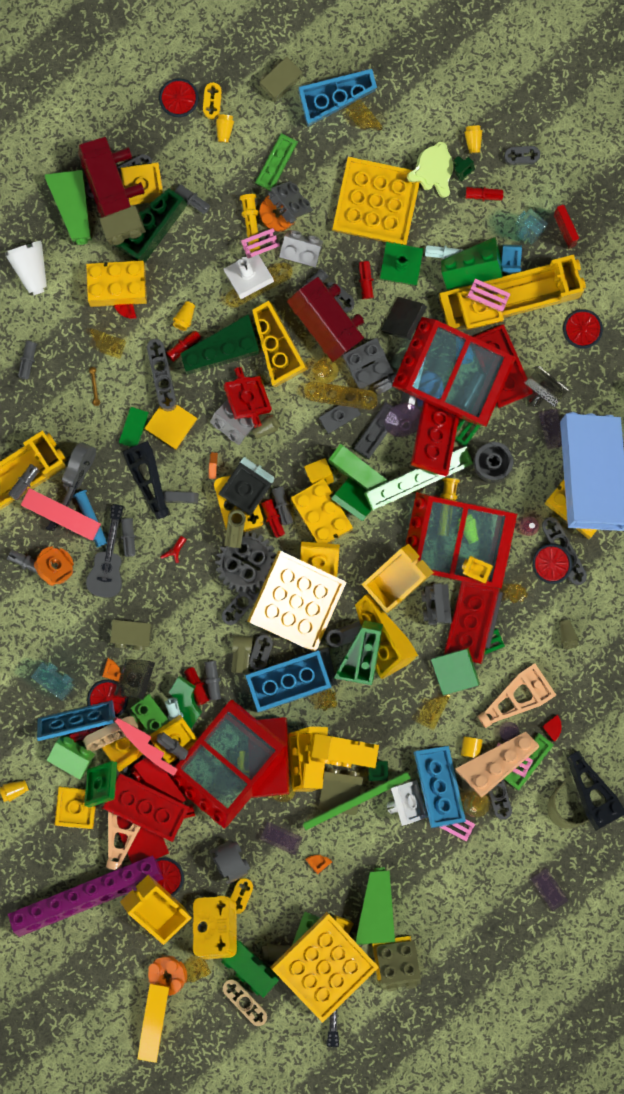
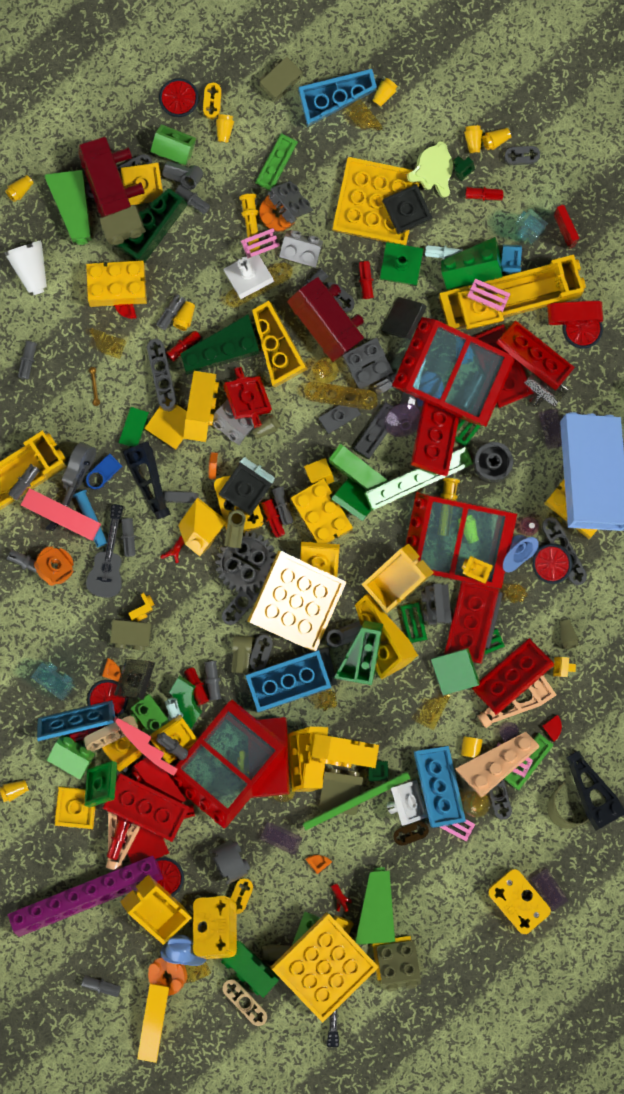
(19, 188): none -> yellow cone
(101, 986): none -> dark grey axle
(106, 468): none -> blue piece
(118, 840): none -> red axle
(141, 613): none -> yellow bracket
(170, 312): none -> dark grey axle
(173, 144): none -> bright green brick
(180, 951): none -> medium blue piece
(186, 176): none -> dark grey piece
(200, 405): none -> yellow wedge
(200, 526): none -> yellow slope
(341, 899): none -> red bar
(384, 91): none -> yellow cone
(407, 209): none -> pearl dark grey tile
(414, 837): none -> dark brown beam
(417, 638): none -> green tile
(495, 138): none -> yellow cone
(513, 676): none -> red tile
(513, 906): none -> yellow axle
(520, 551): none -> medium blue piece
(535, 355): none -> red tile
(562, 667): none -> yellow tile
(575, 313): none -> red beam

